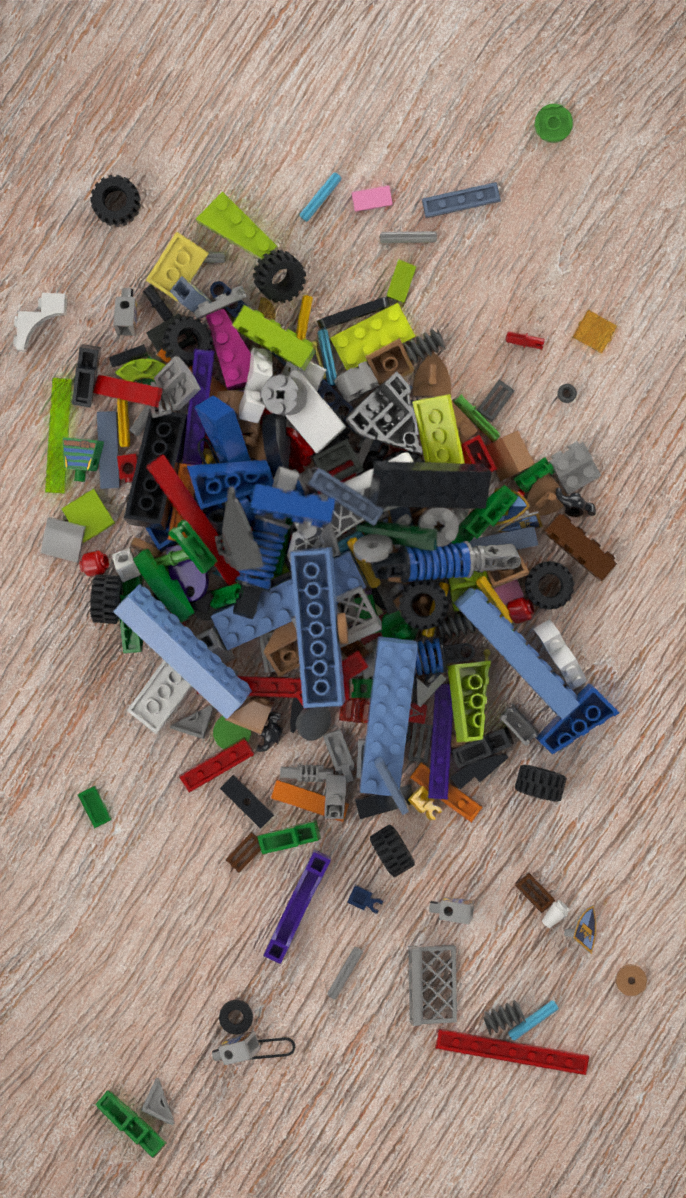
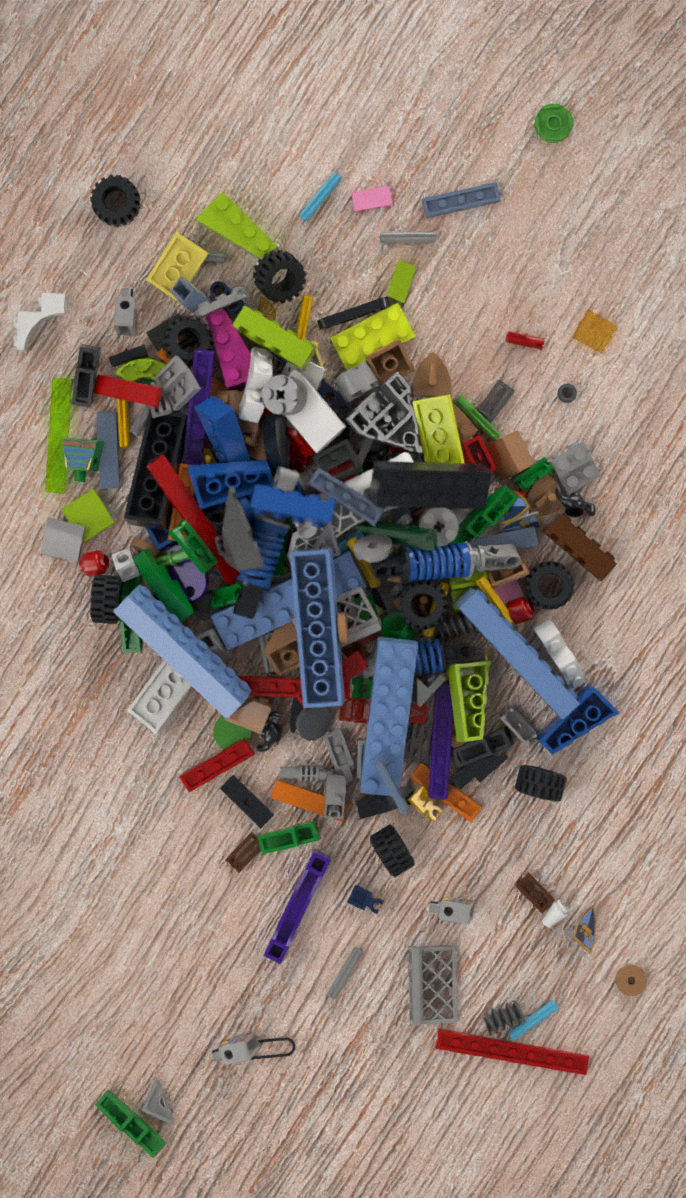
(94, 807): green tile -> none
(122, 462): red brick -> none
(157, 303): black axle -> none
(196, 723): light grey tile -> none
(236, 1028): black tyre -> none
(327, 356): medium azure axle -> none
(424, 345): dark grey piece -> none

